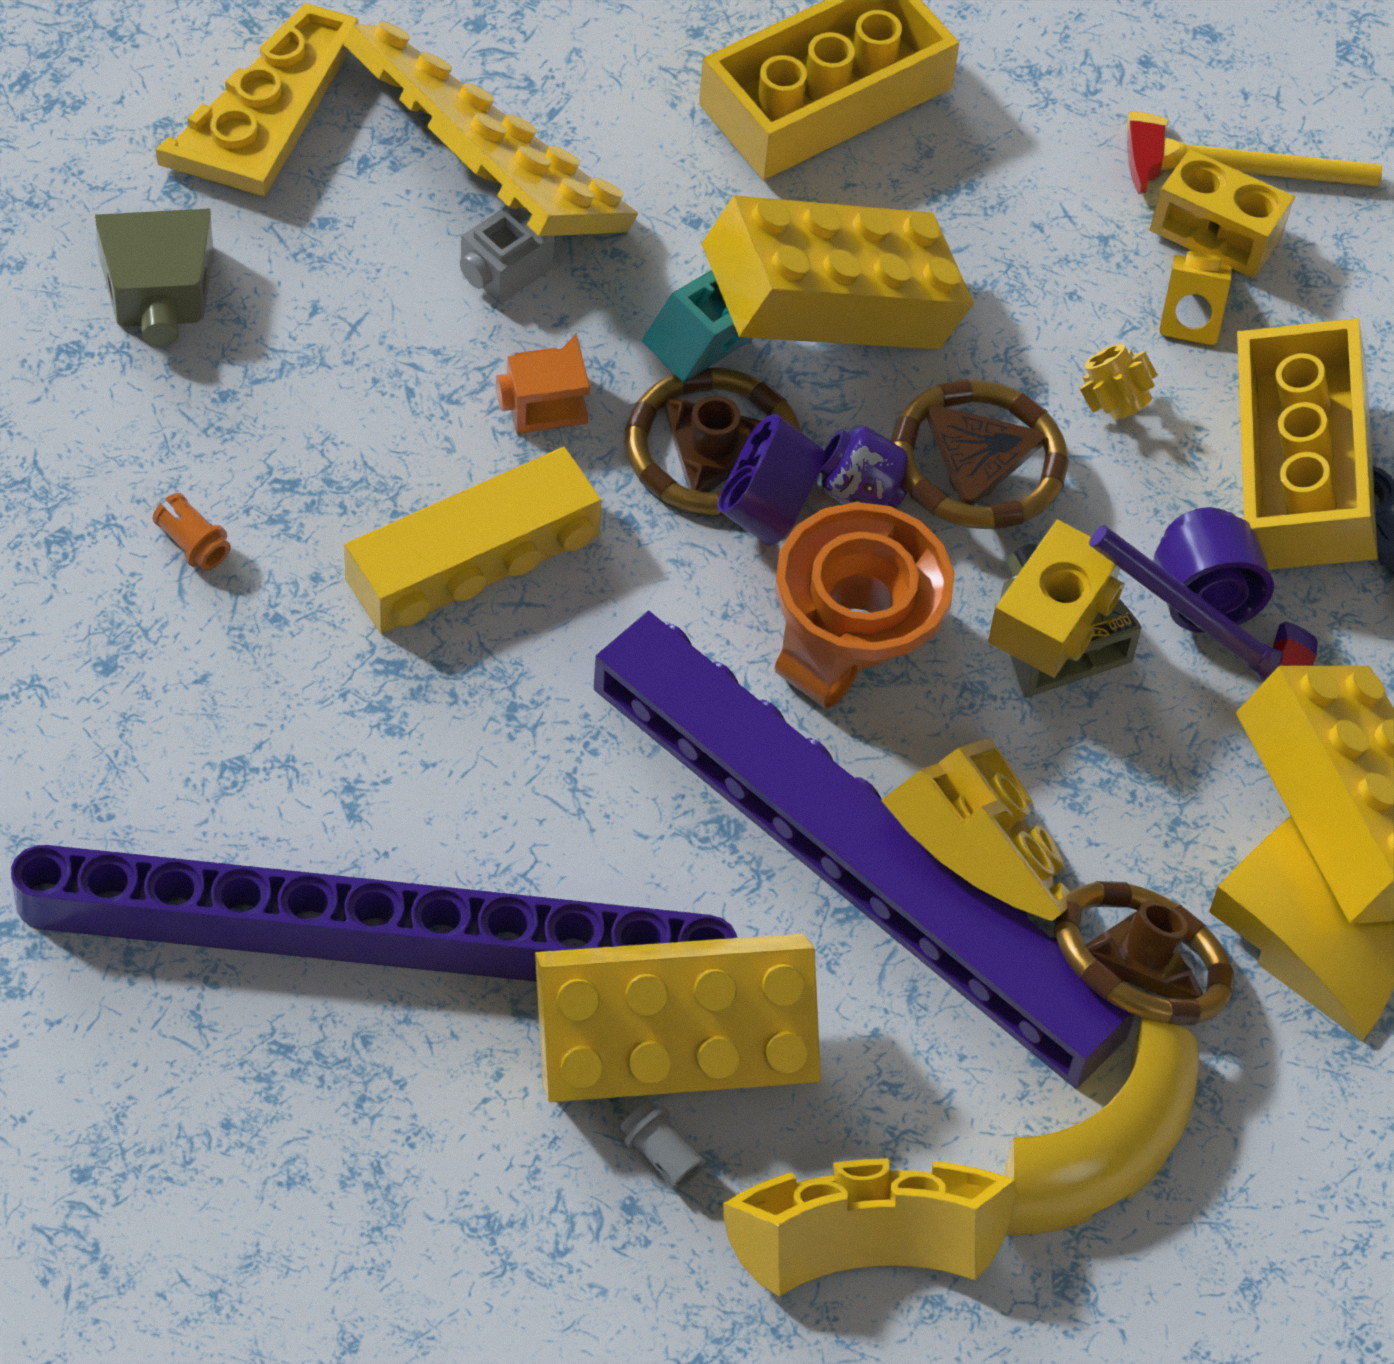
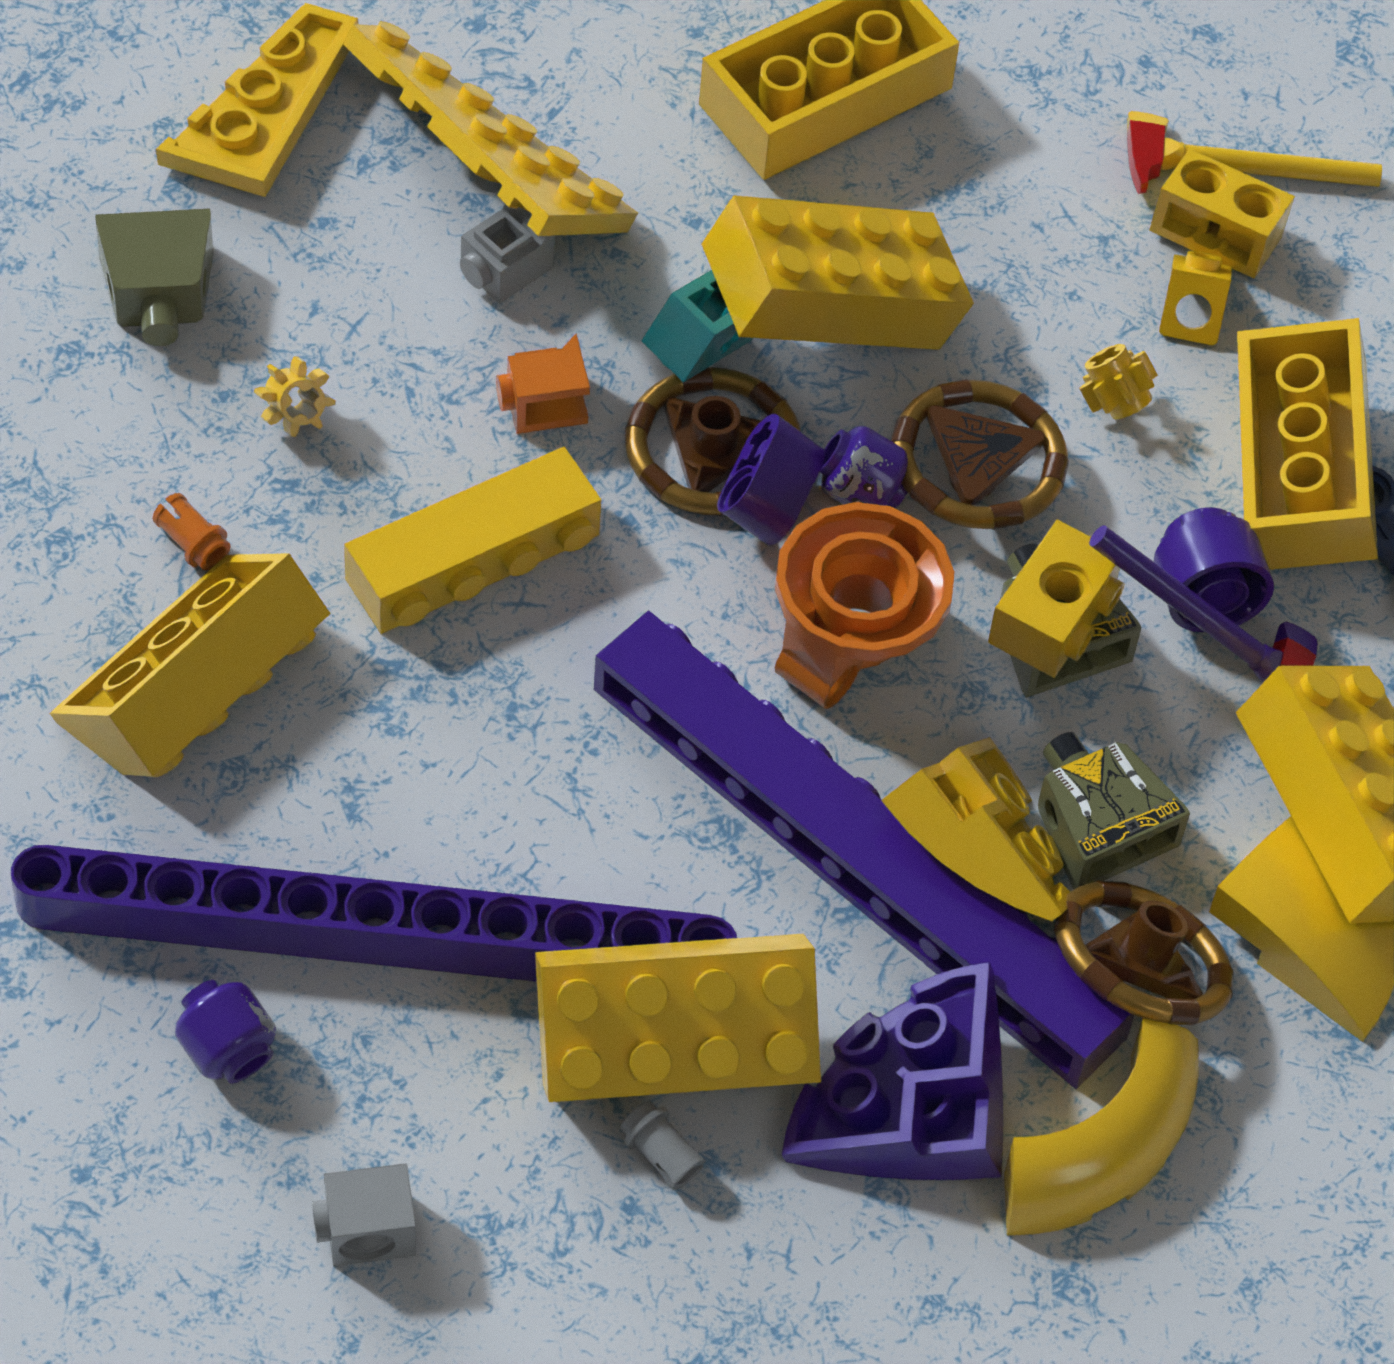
(193, 663): none -> yellow slope
(225, 1031): none -> dark purple head
(277, 396): none -> yellow gear
(366, 1215): none -> light grey brick
(869, 1219): yellow brick -> none
(911, 1089): none -> dark purple brick
(1106, 810): none -> olive torso

